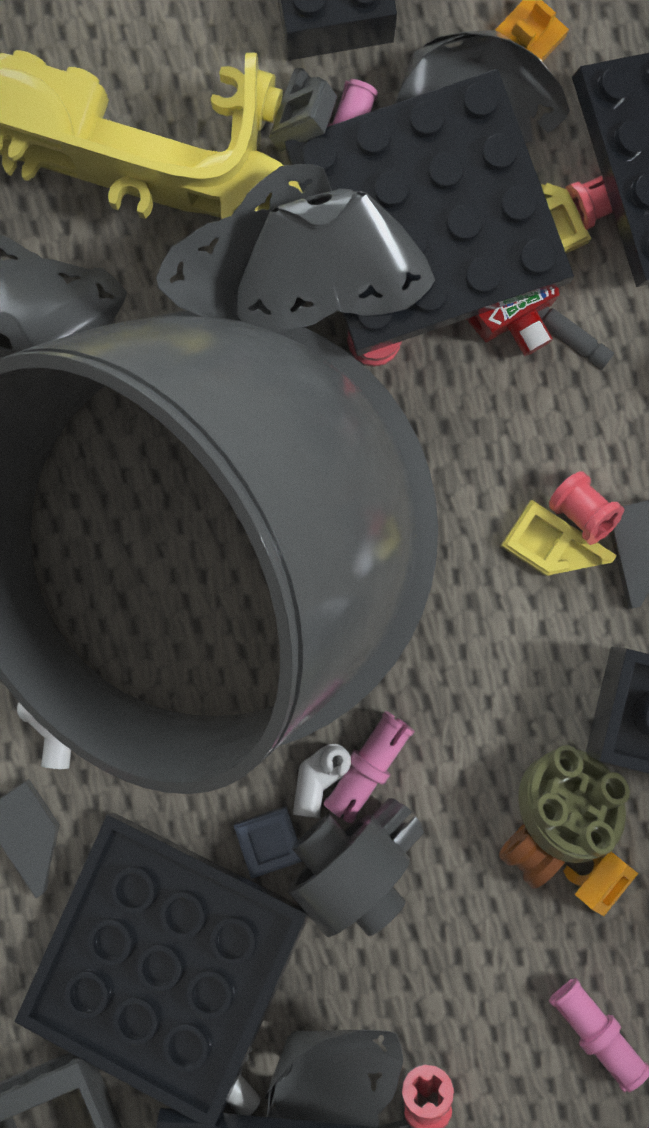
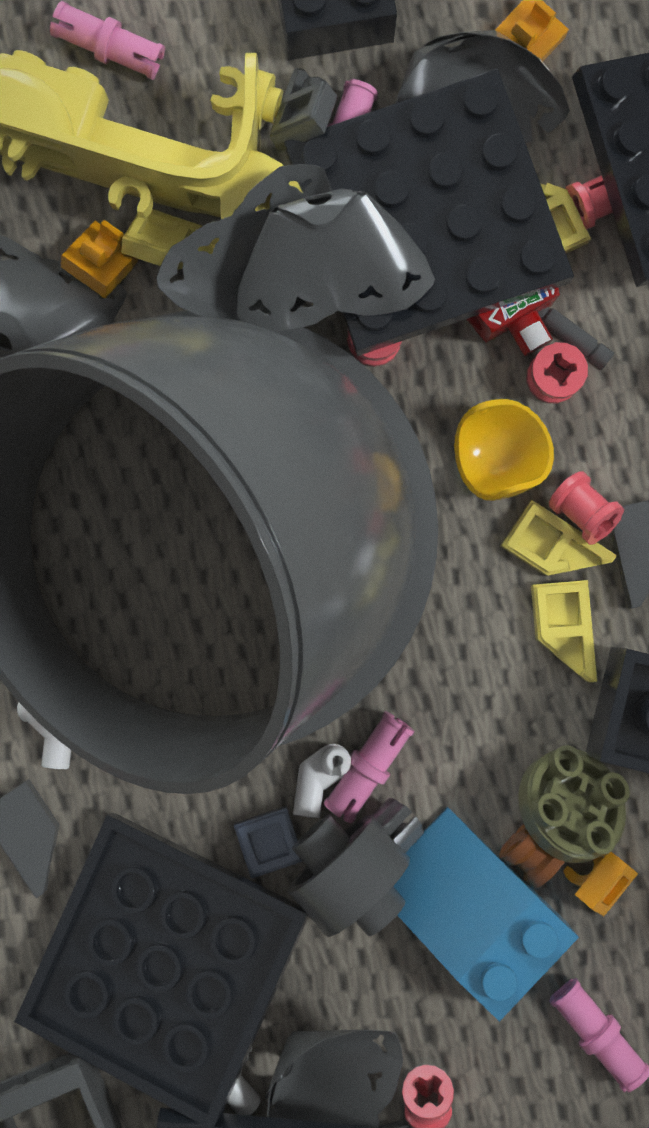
(97, 258): none -> light orange tile
(106, 40): none -> bright pink pin
(153, 237): none -> light yellow tile
(479, 915): none -> dark azure slope
(502, 449): none -> yellow helmet
(545, 377): none -> coral wheel
(565, 624): none -> light yellow tile

